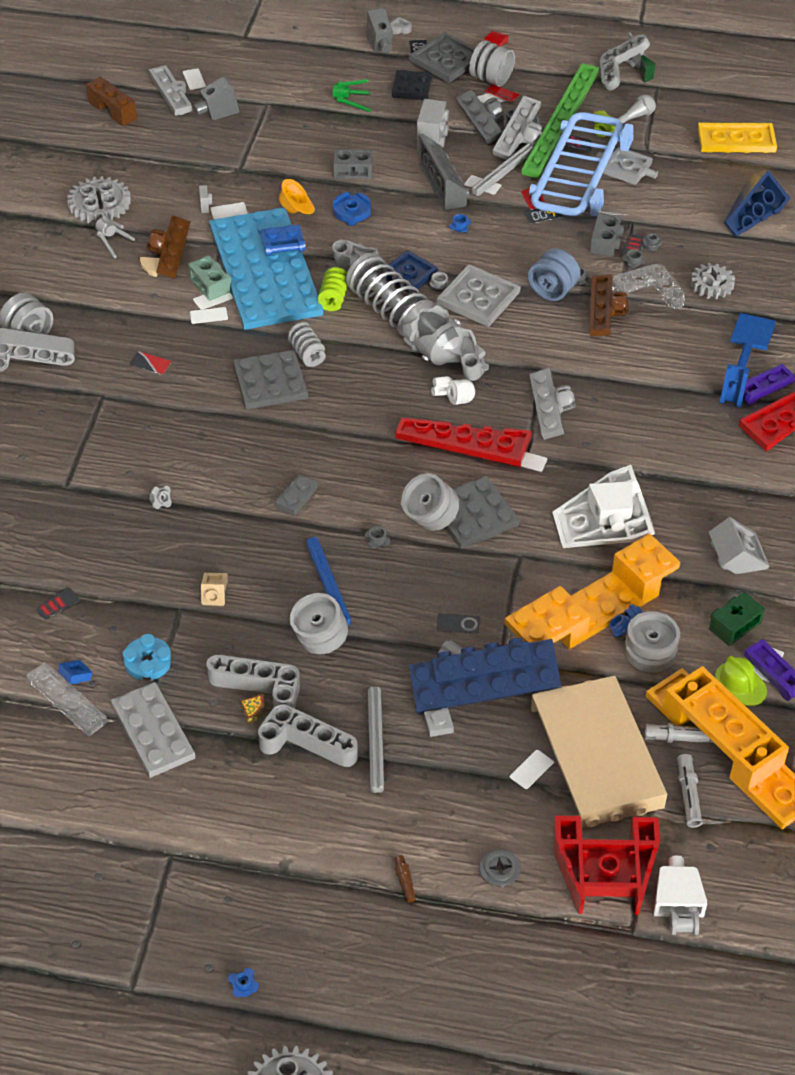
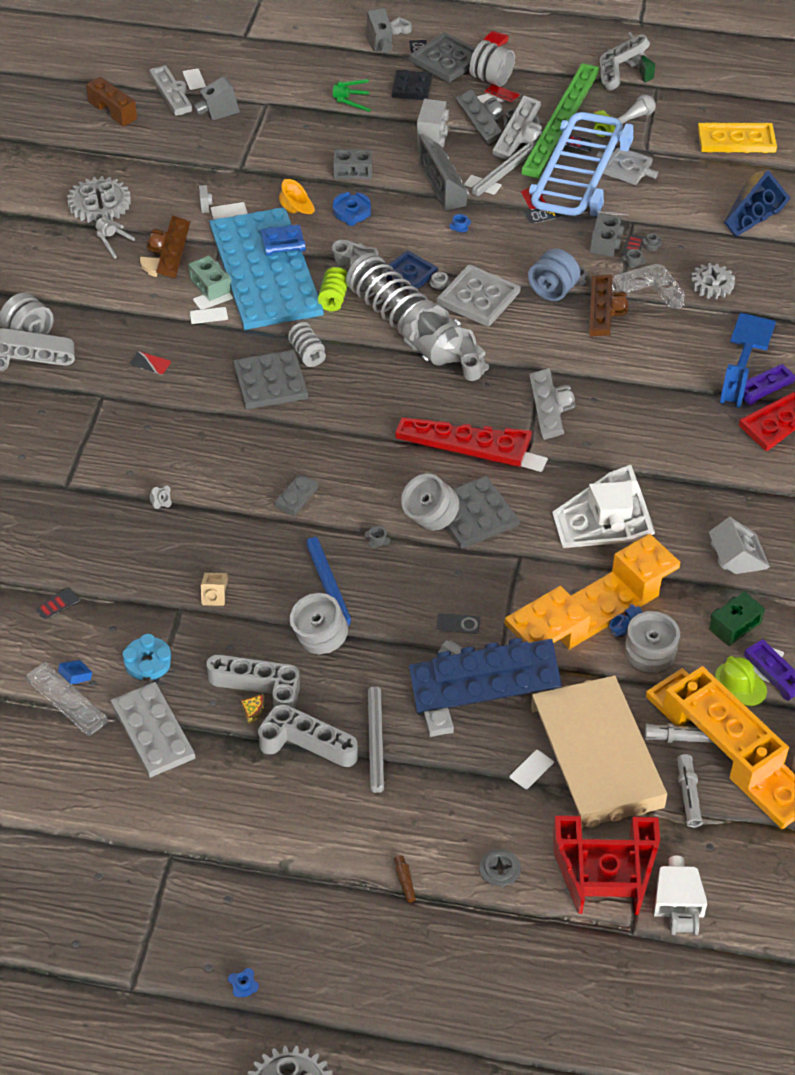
(457, 390): white piece -> none

